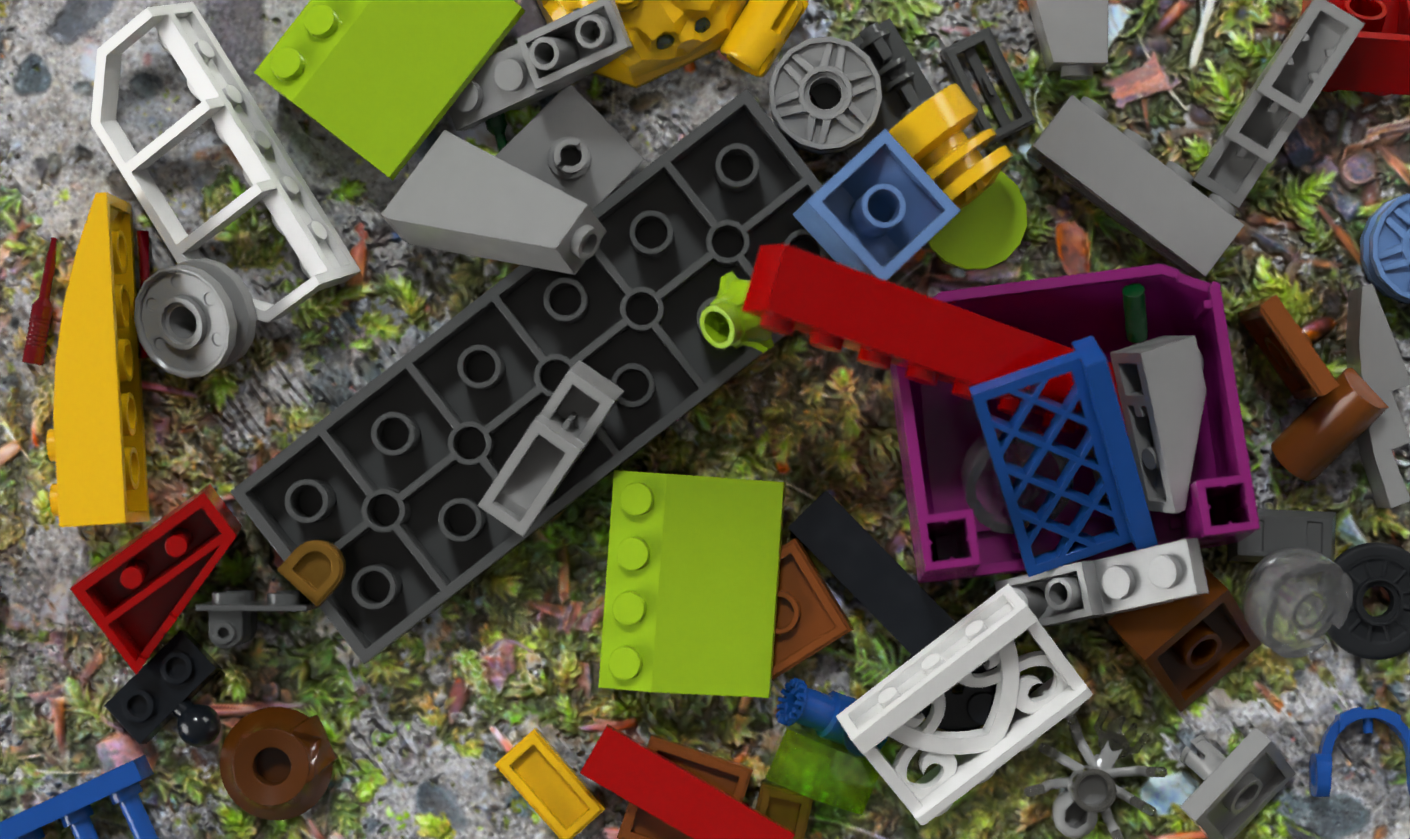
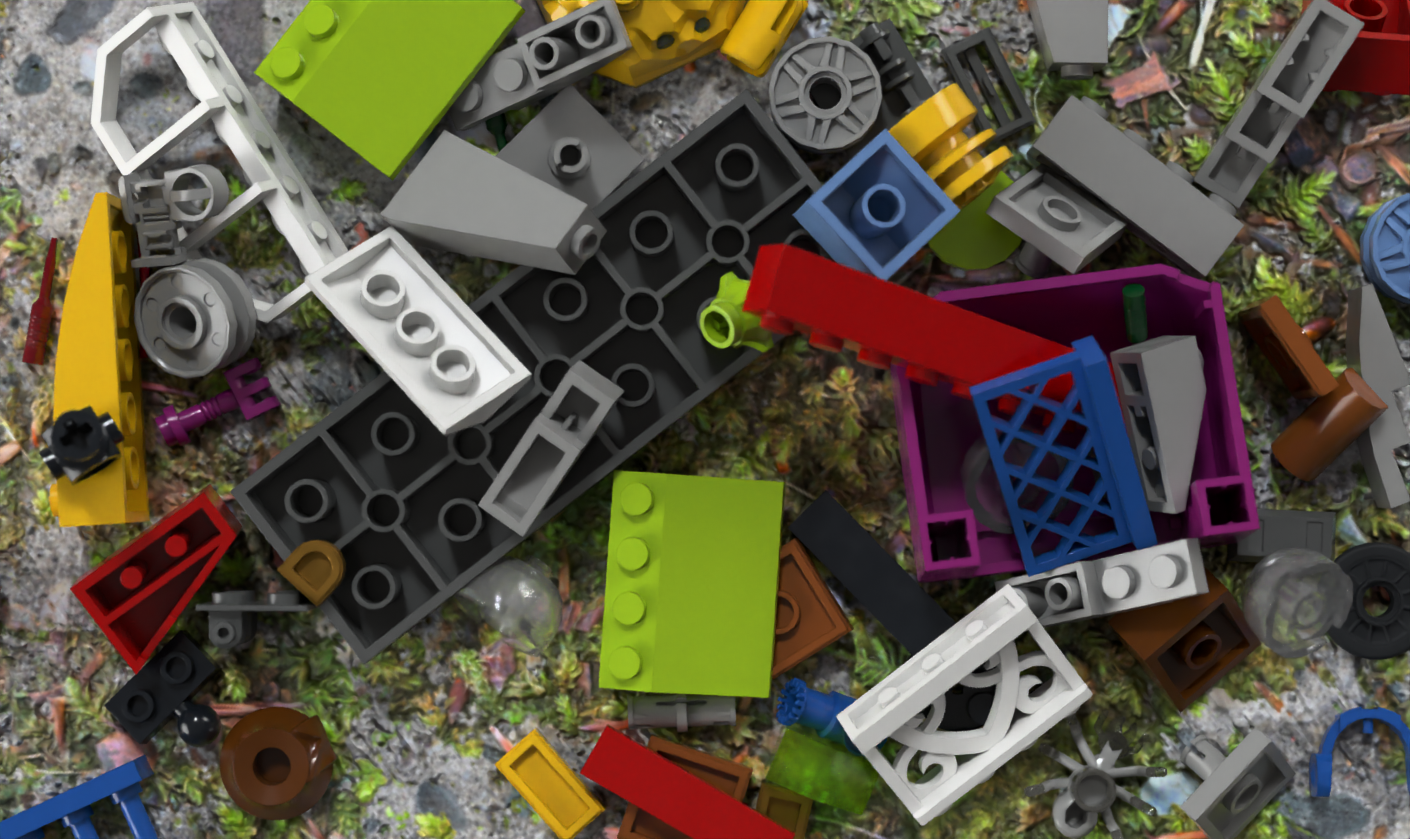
(81, 444): none -> black connector
(163, 203): none -> light grey piece
(176, 425): none -> magenta hinge
(419, 331): none -> white slope
(516, 602): none -> clear cylinder
(680, 711): none -> light grey pin
(1055, 222): none -> light grey tile

